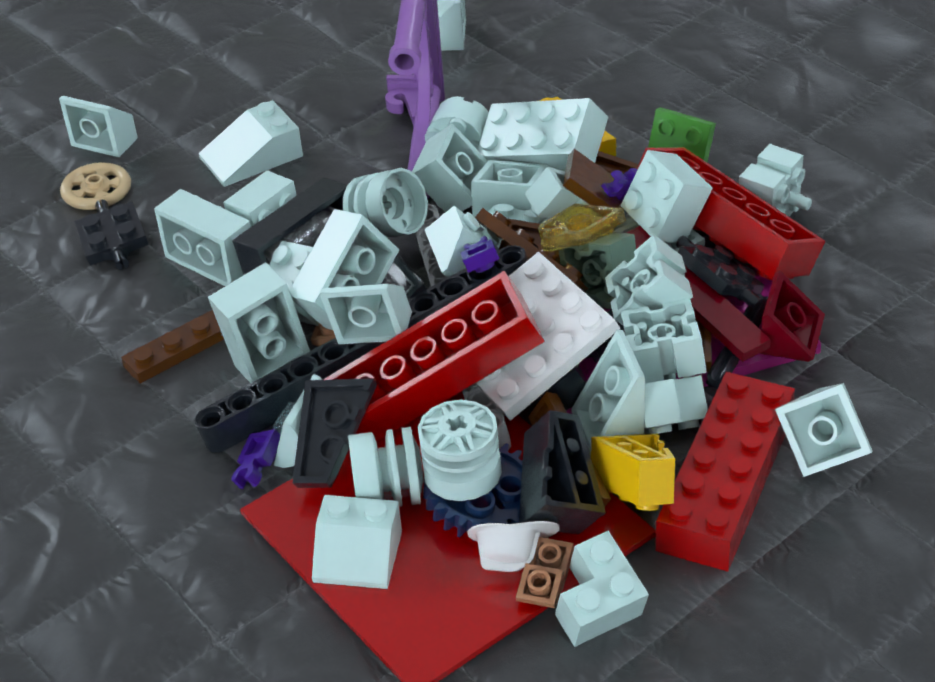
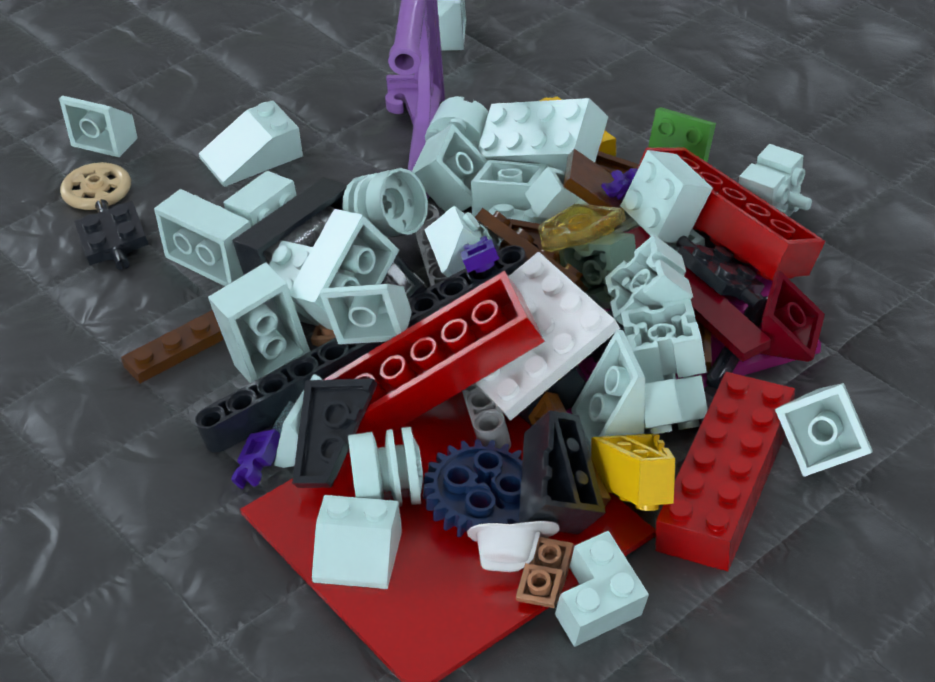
(460, 450): light aqua wheel -> none

